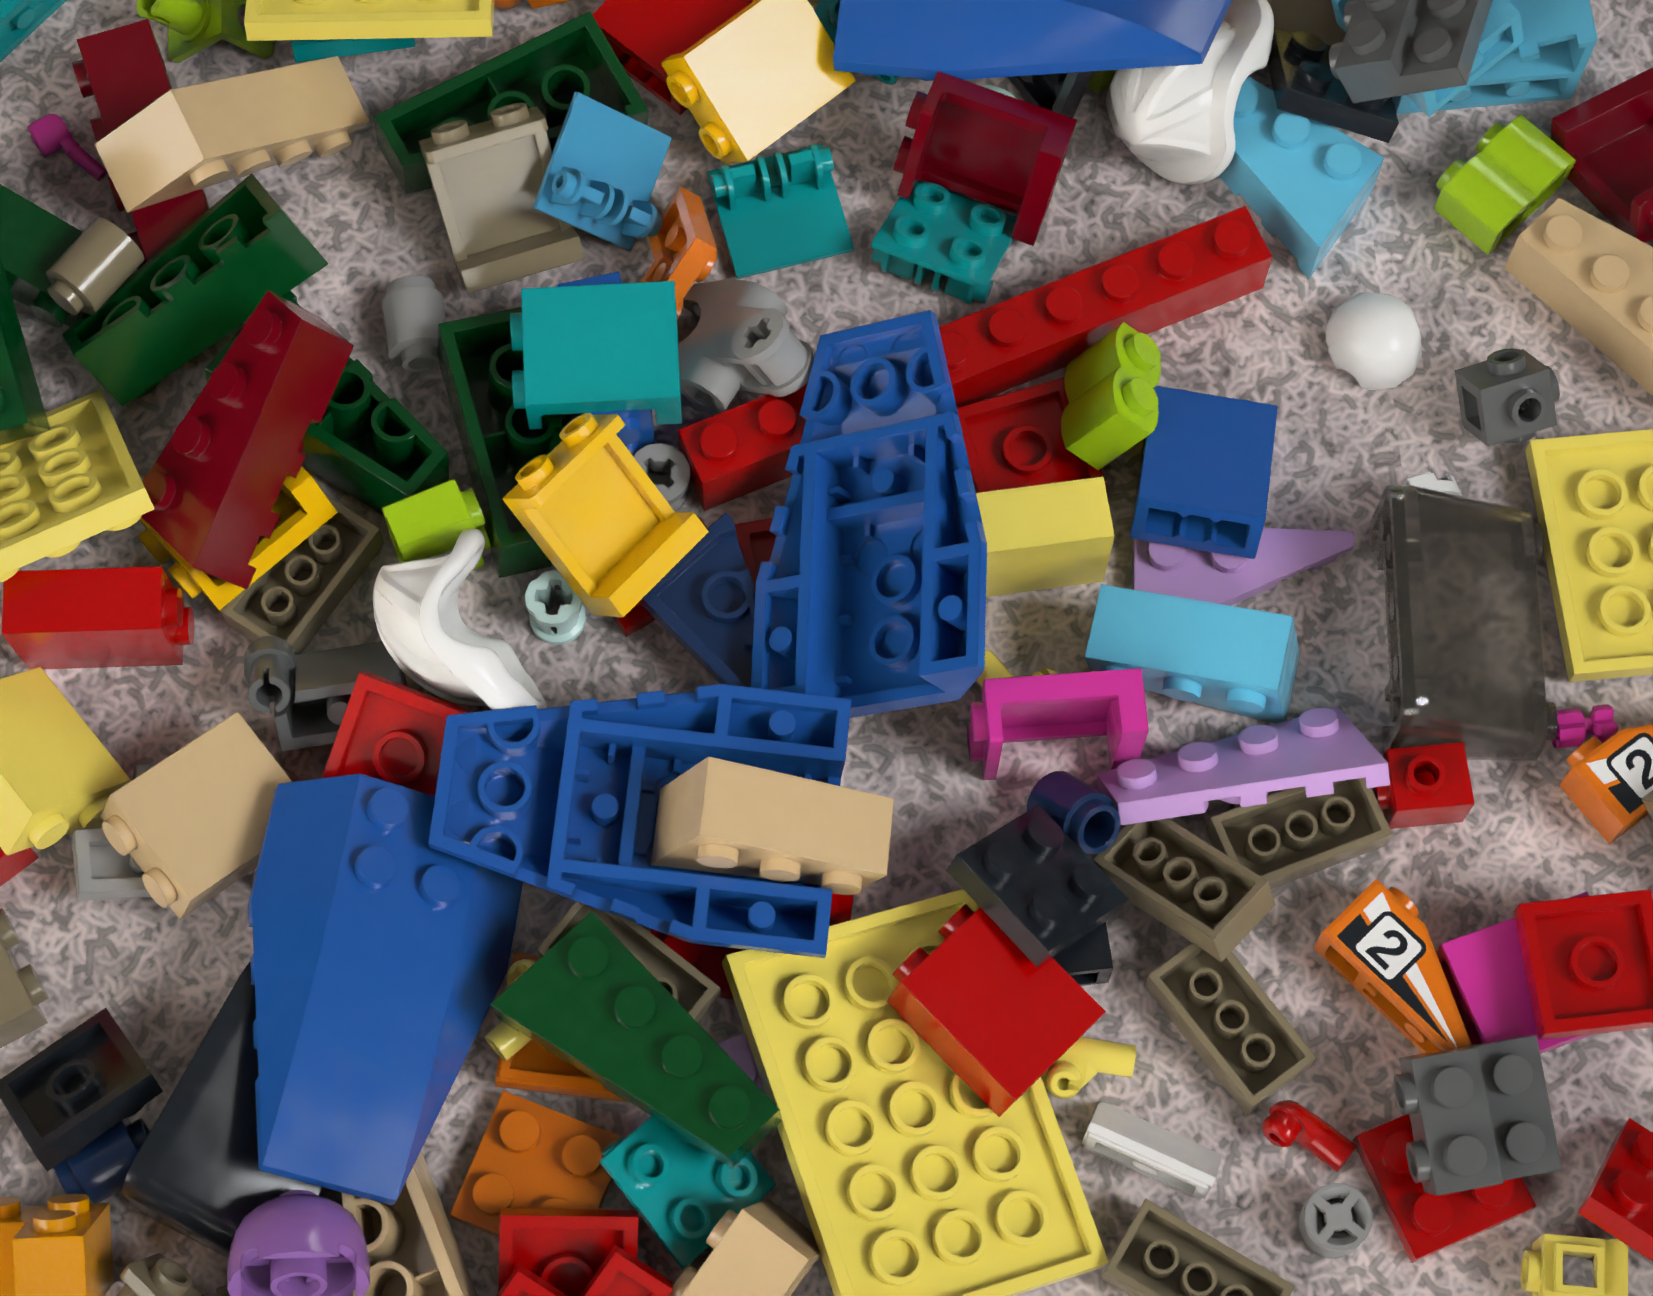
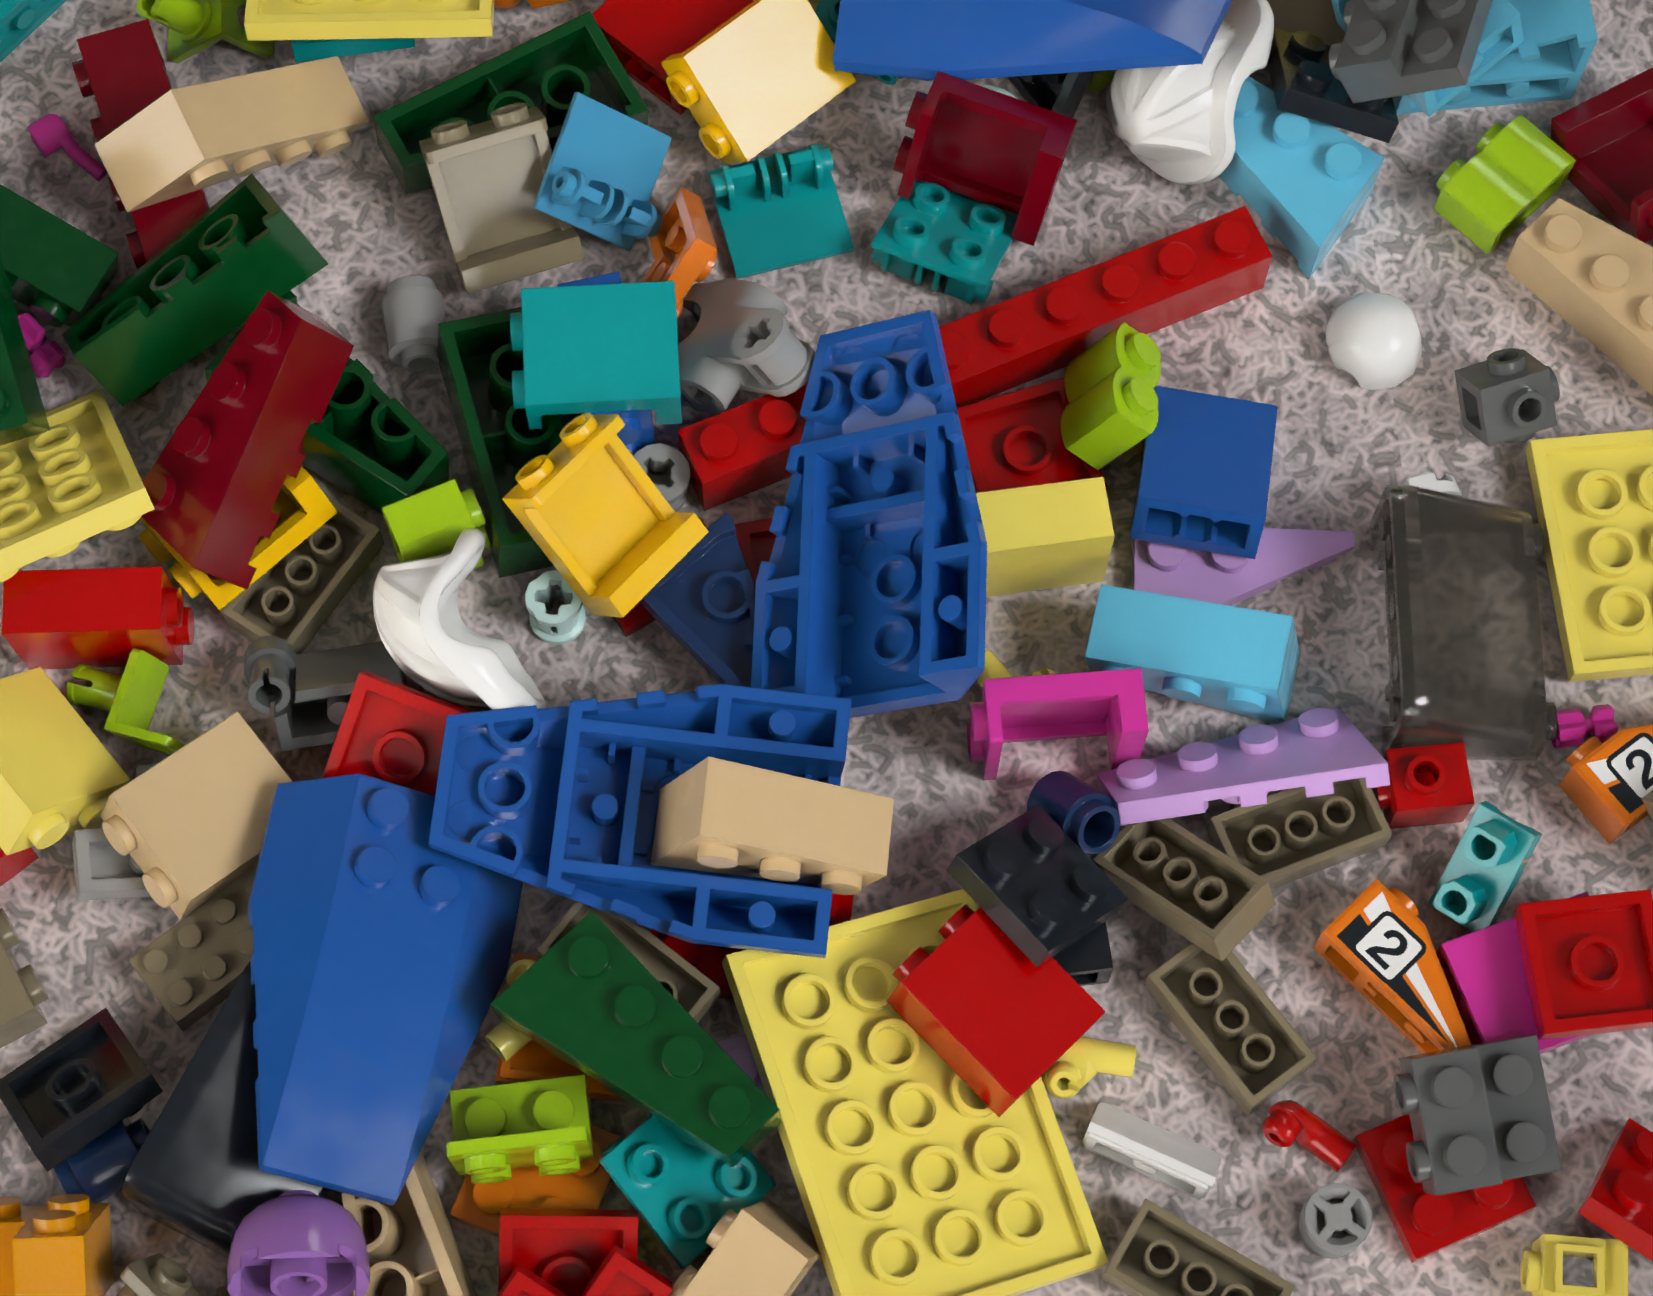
(43, 356): none -> dark pink piece
(93, 268): dark tan brick -> none
(127, 698): none -> lime bracket
(201, 955): none -> dark tan piece
(520, 1128): none -> lime bracket
(1484, 868): none -> teal hips

